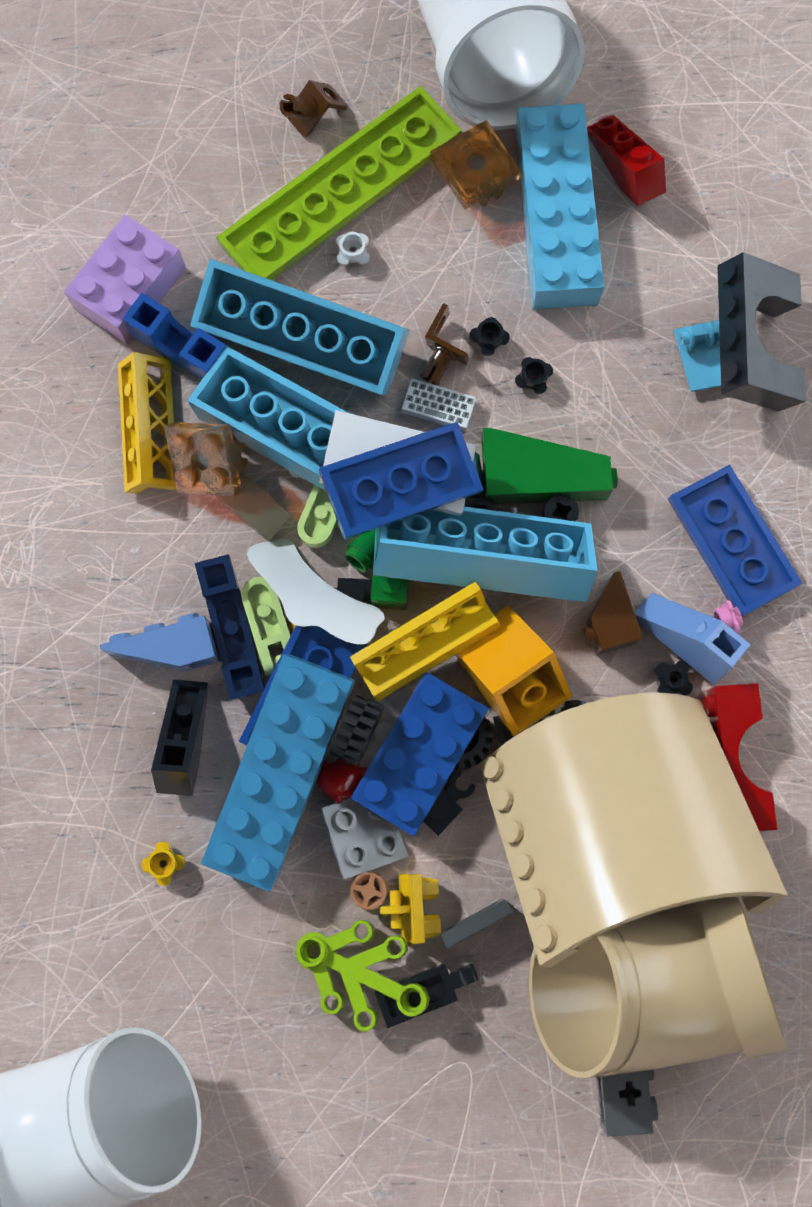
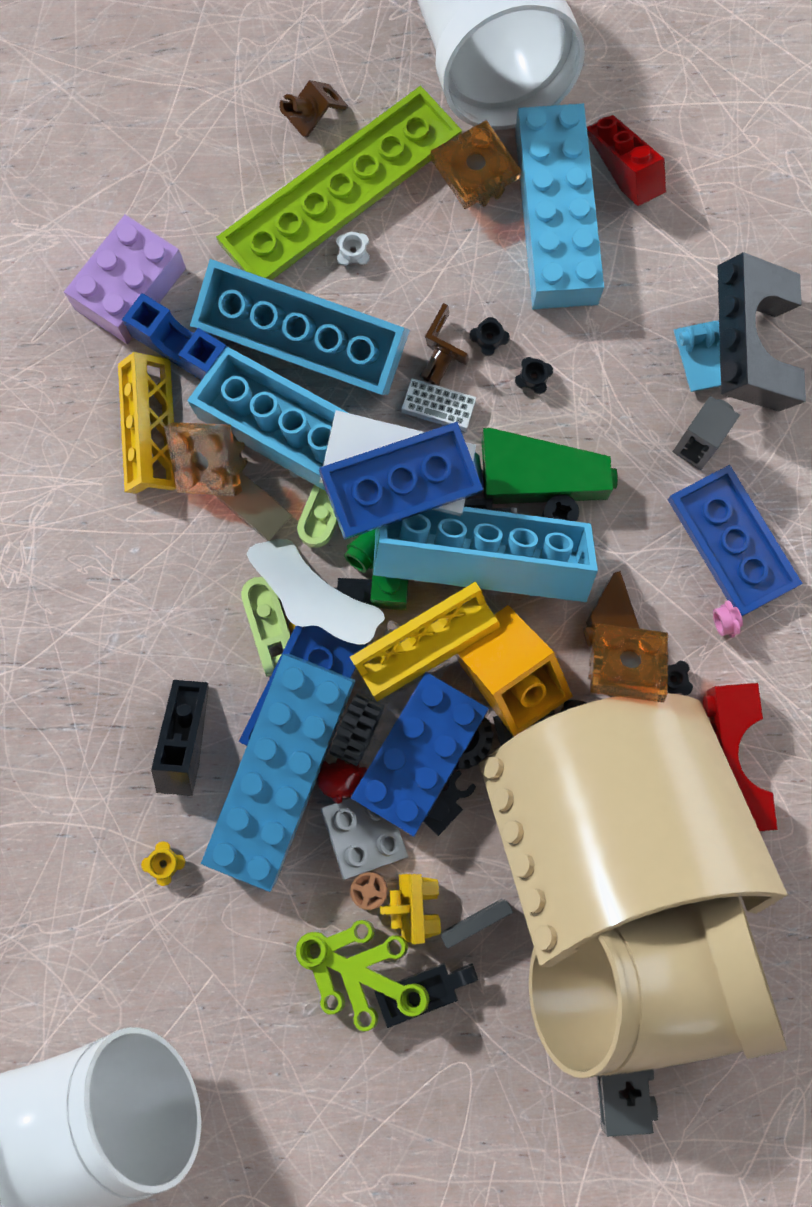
(174, 646): medium blue slope -> none
(230, 627): dark blue slope -> none
(629, 663): none -> clear orange piece
(694, 636): medium blue slope -> none
(706, 432): none -> dark grey brick

